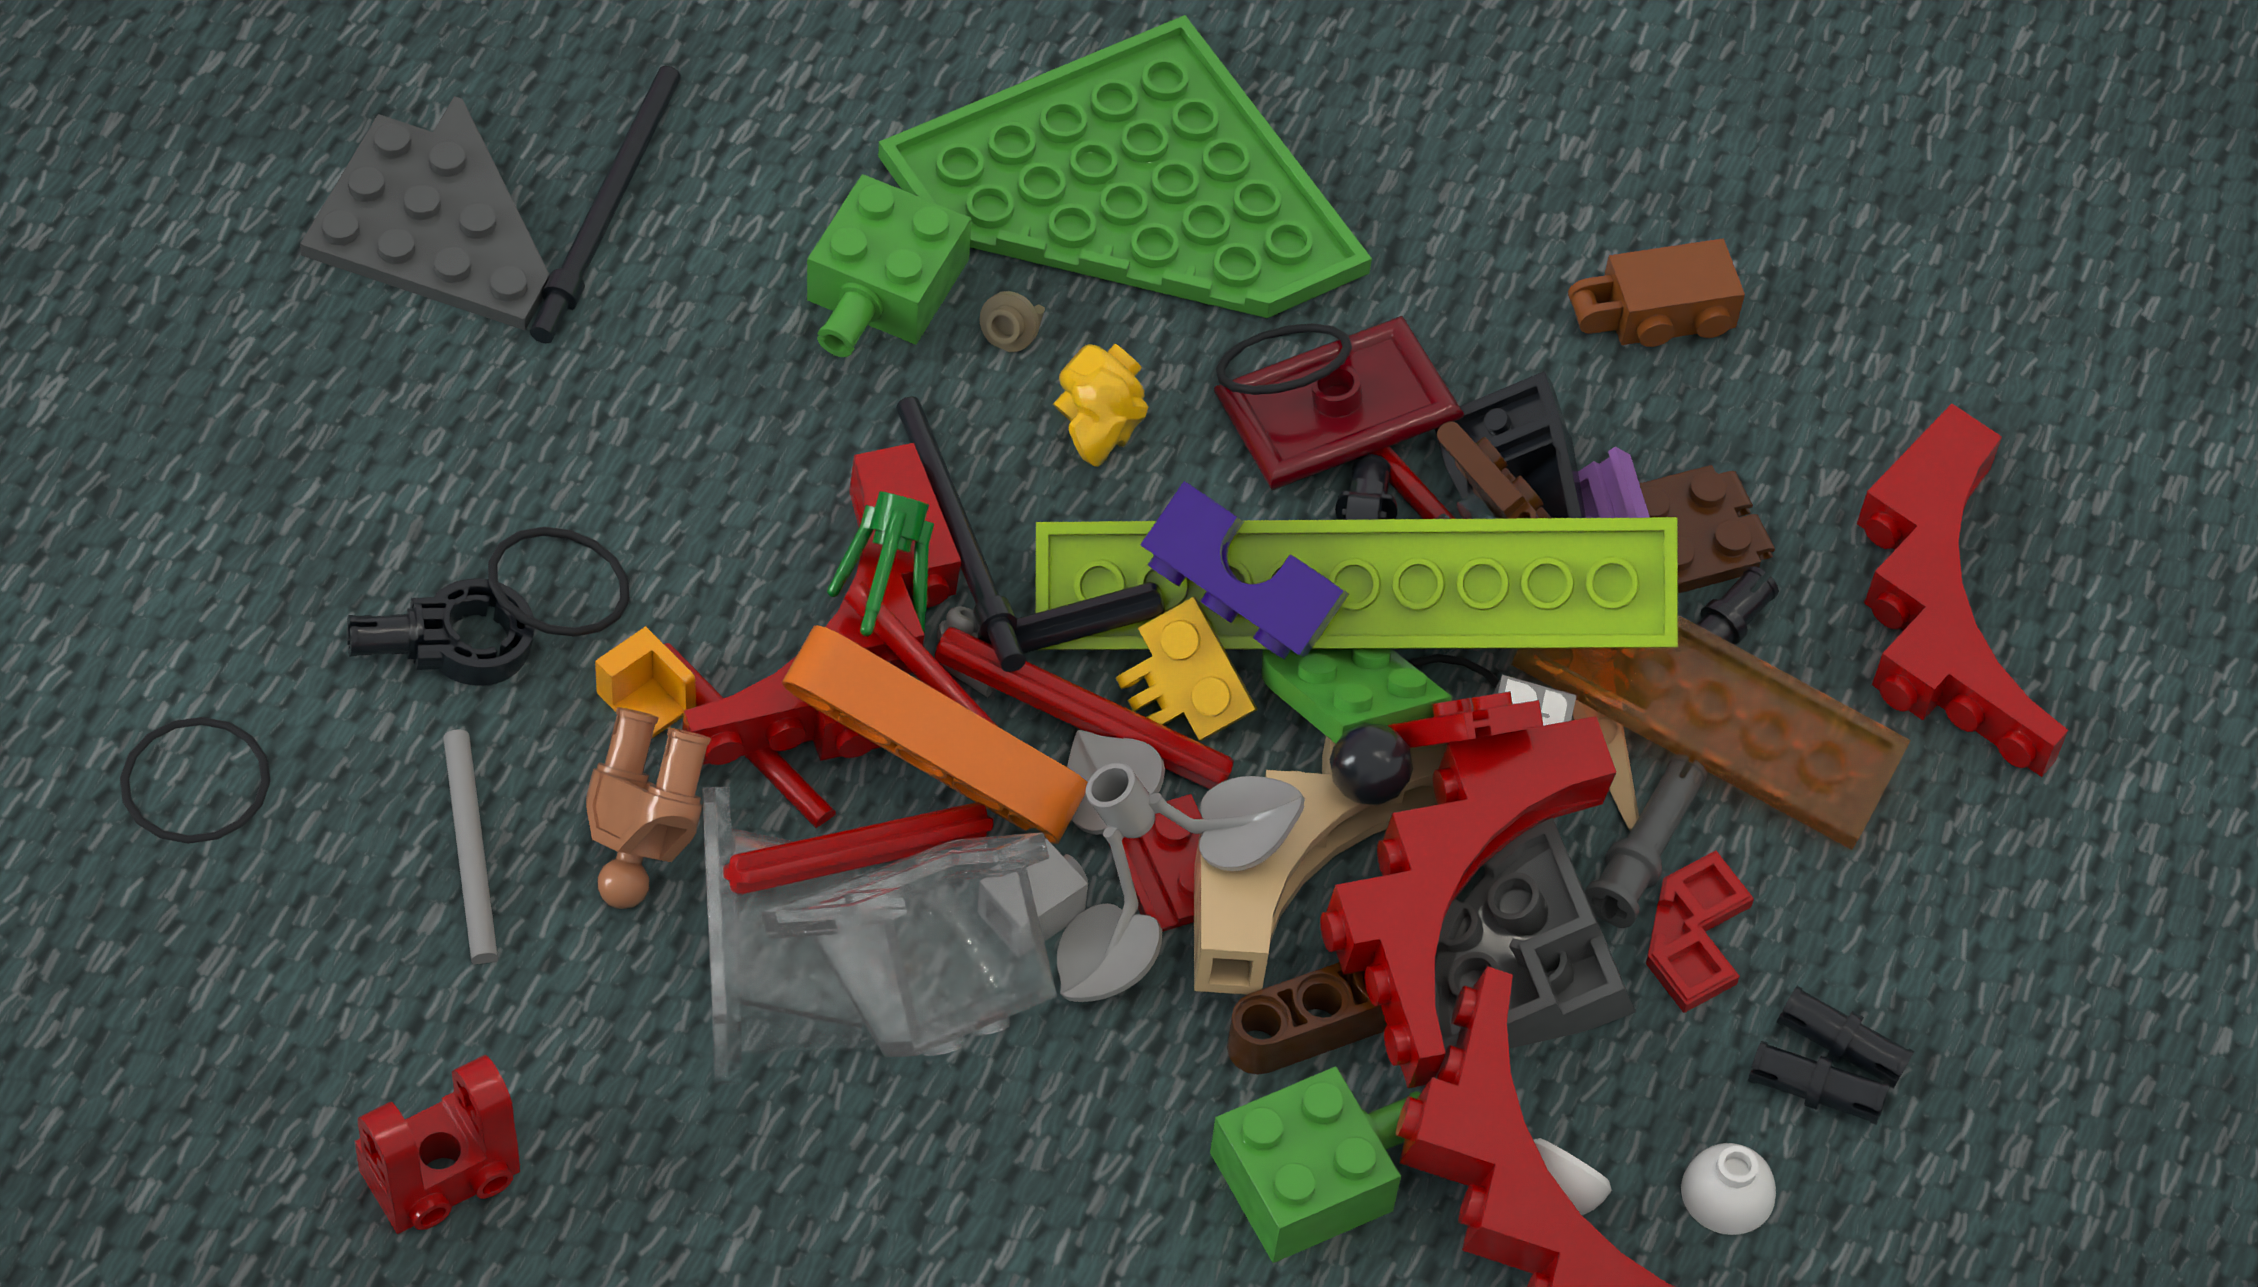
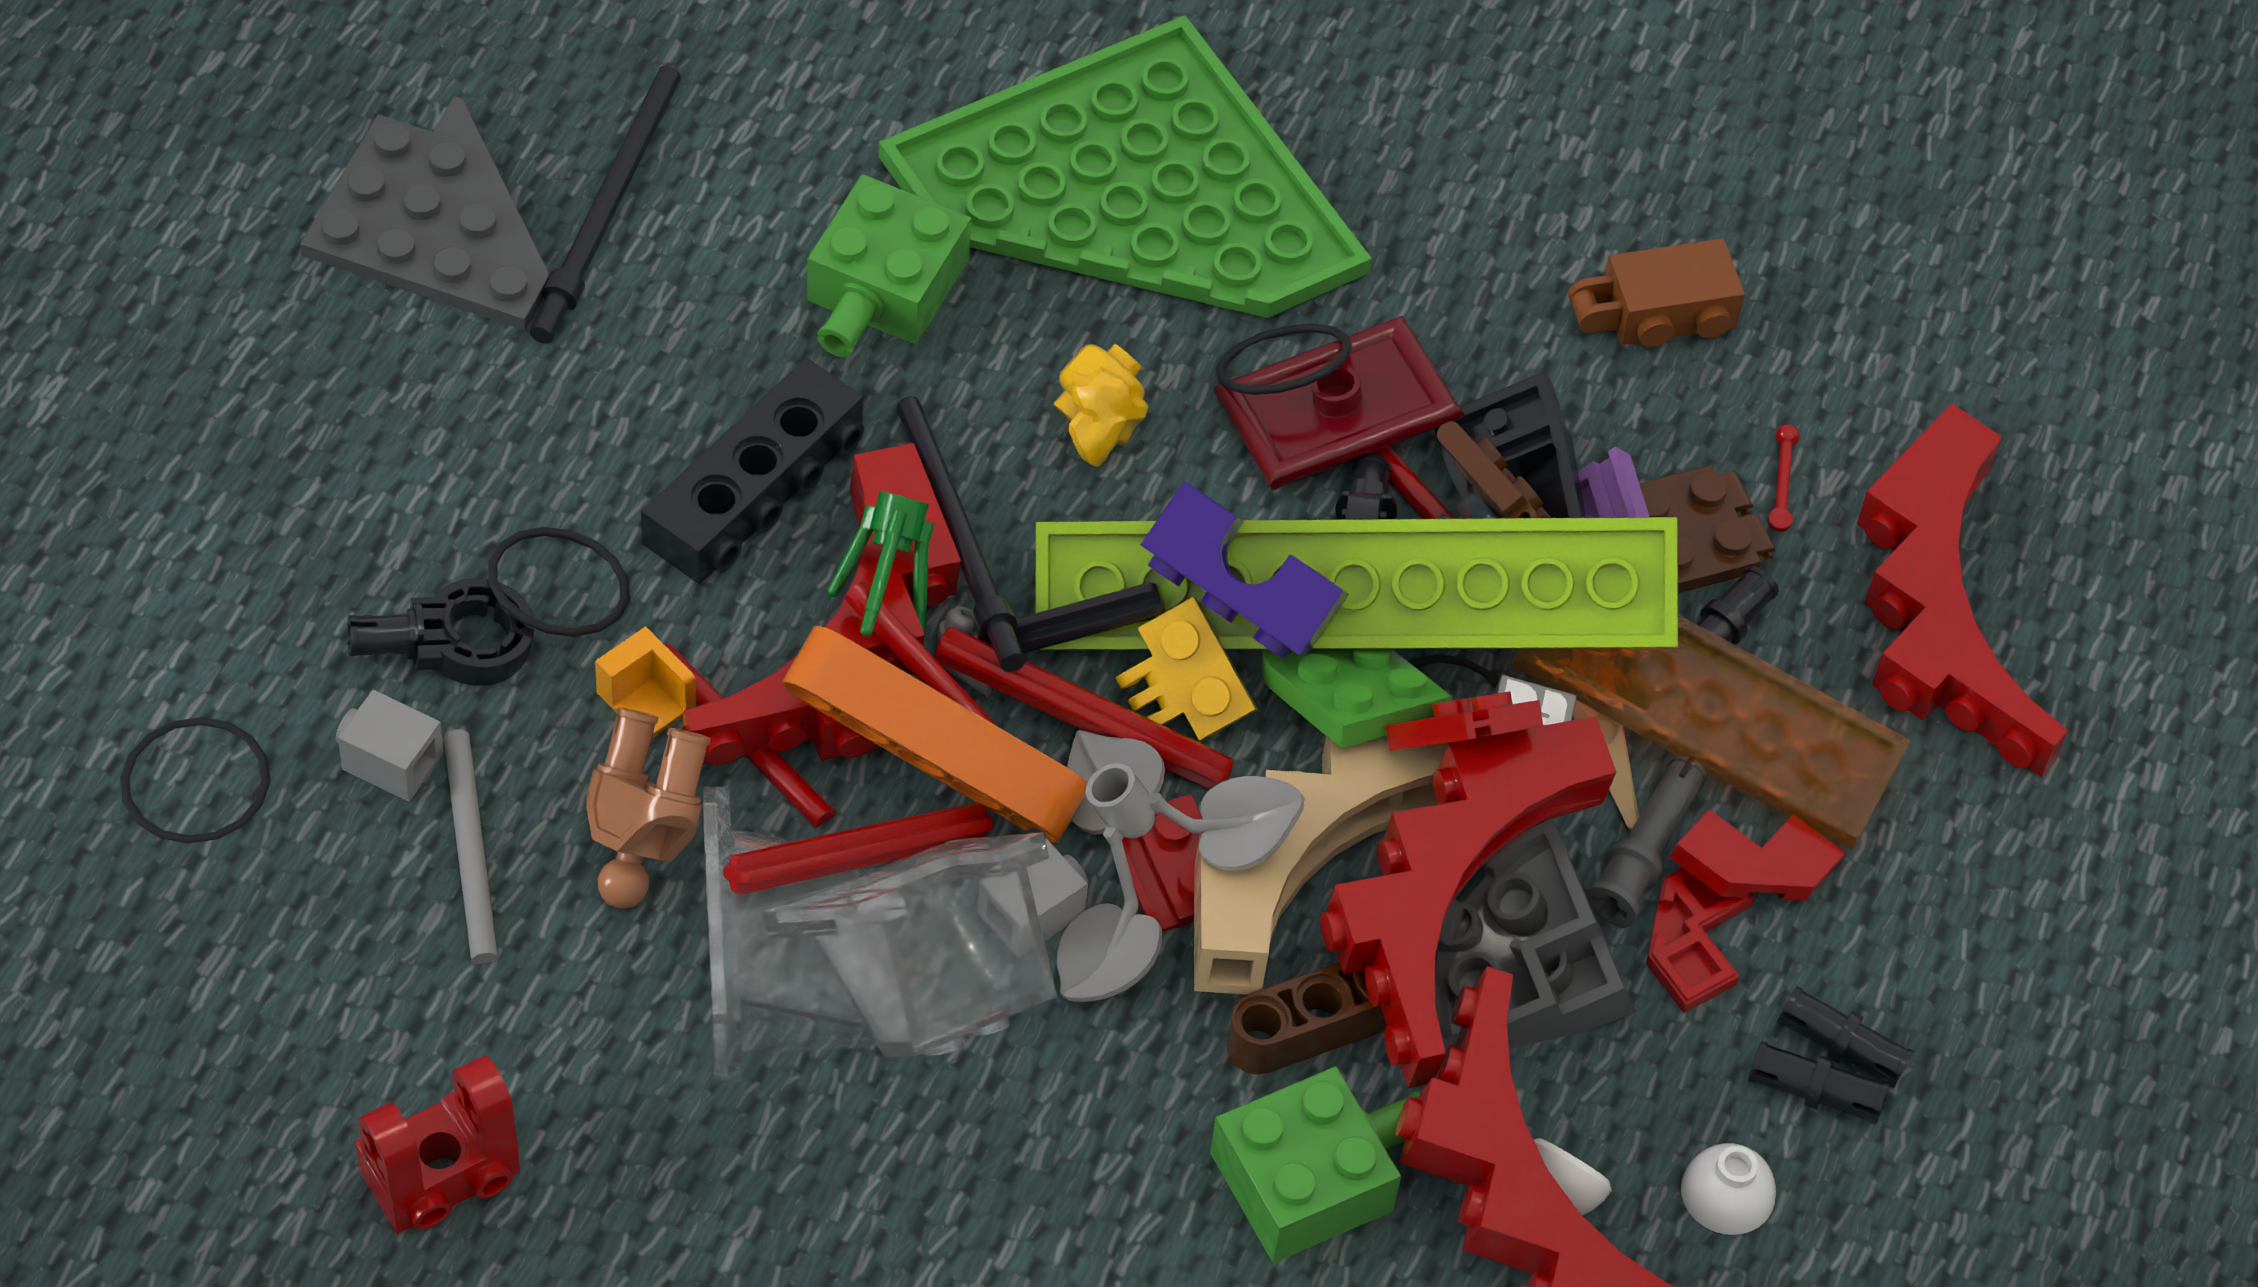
(389, 744): none -> light grey brick
(762, 442): none -> black brick
(1010, 321): dark tan plate -> none
(1371, 764): black piece -> none
(1733, 865): none -> red tile
(1780, 518): none -> red hinge

